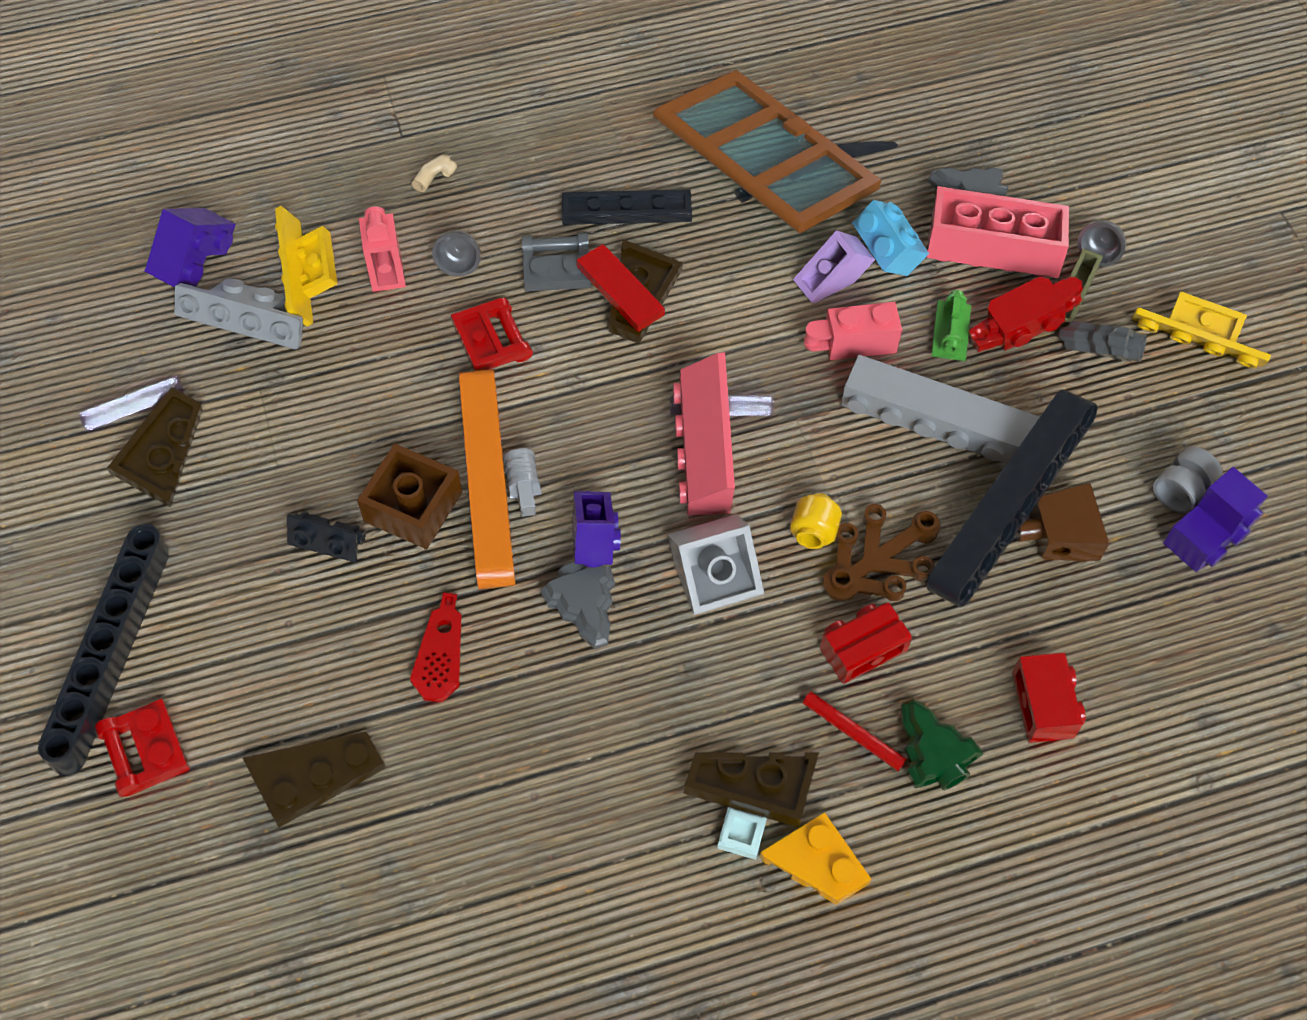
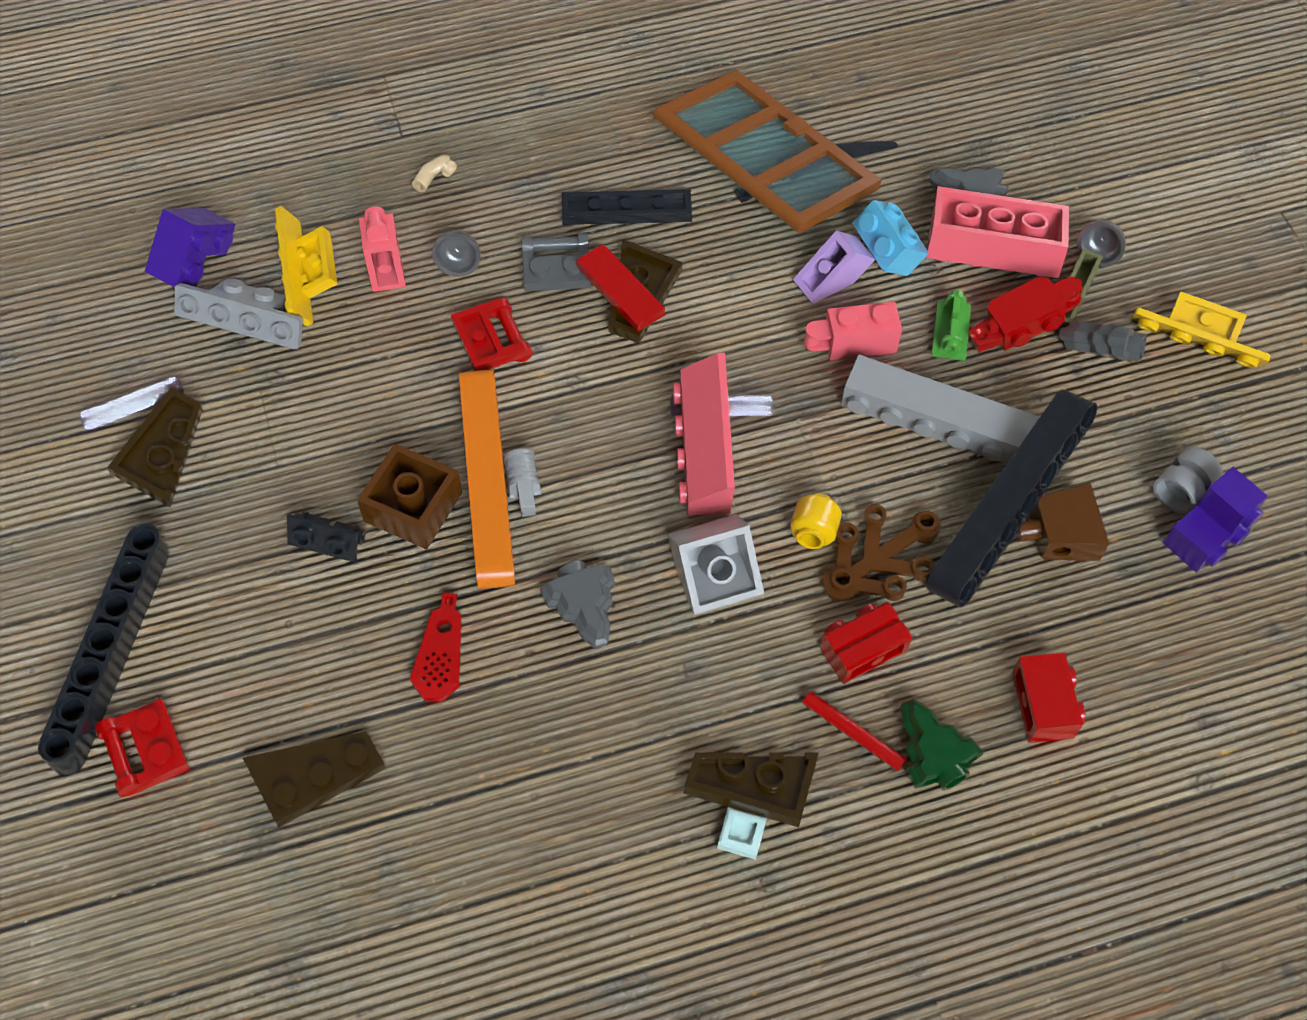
(594, 529): dark purple brick -> none
(819, 860): light orange wing -> none

